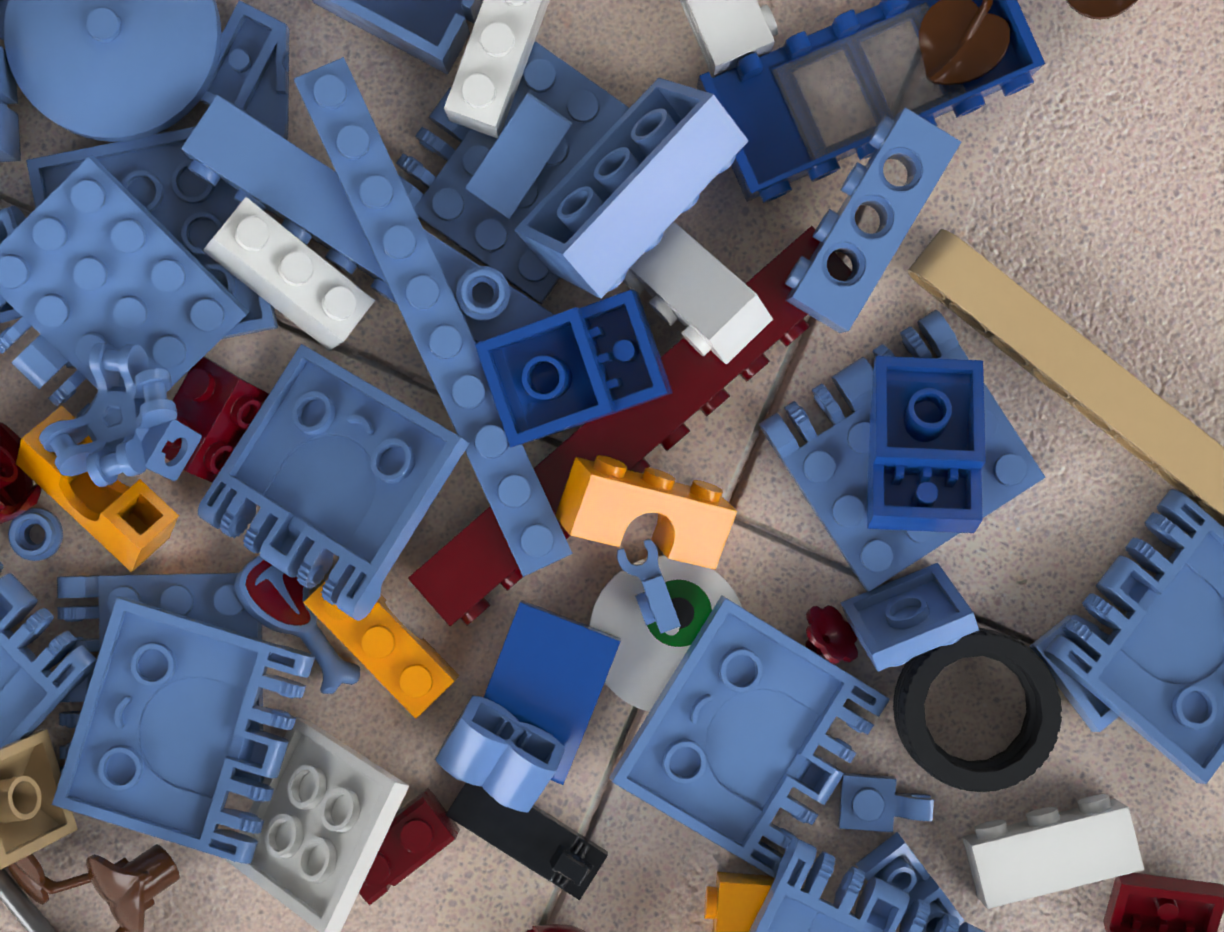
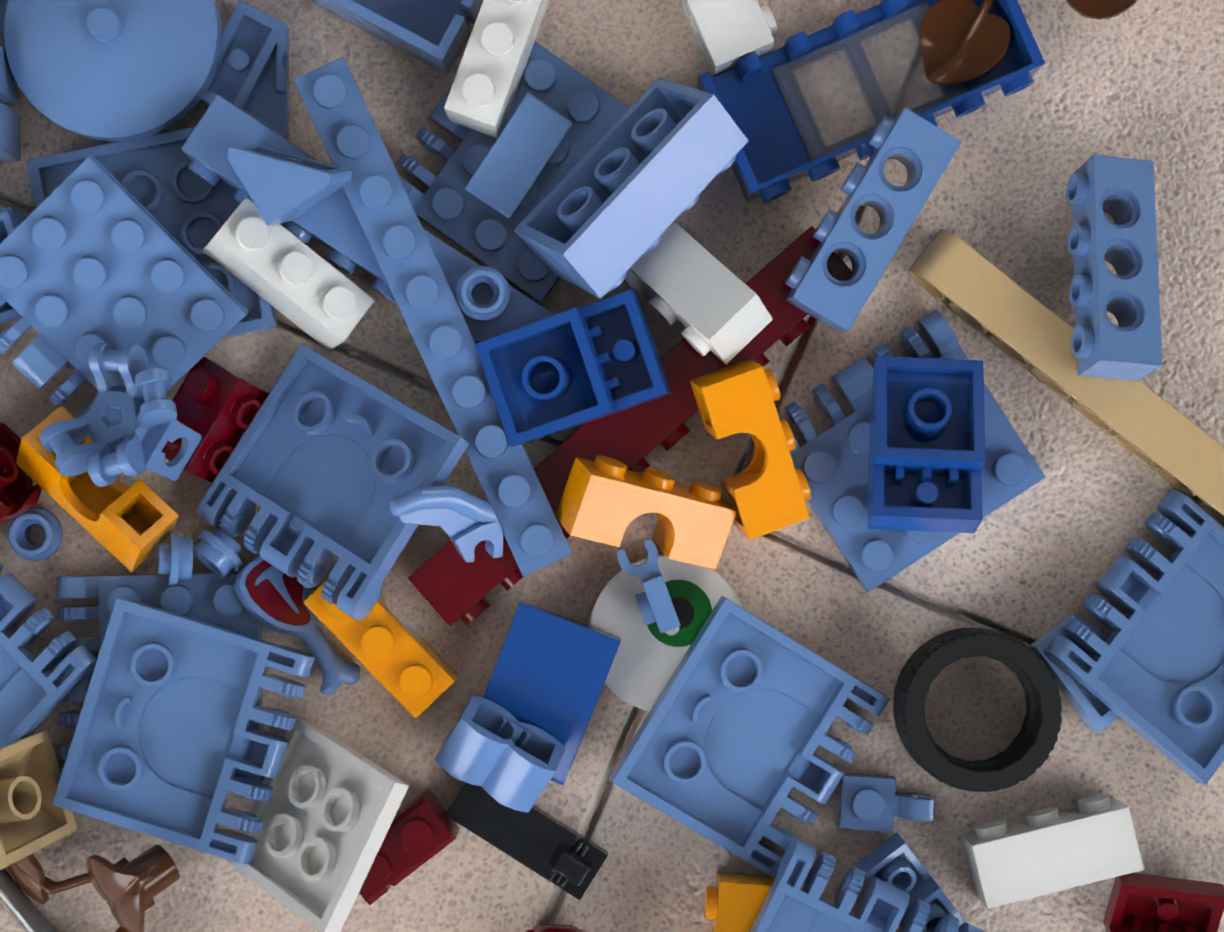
(175, 558): none -> medium blue plate
(218, 552): none -> medium blue plate
(283, 182): none -> medium blue slope
(457, 512): none -> medium blue piece
(769, 490): none -> light orange arch
(830, 635): dark red plant -> none
(909, 617): medium blue plate -> none
(1129, 244): none -> medium blue brick

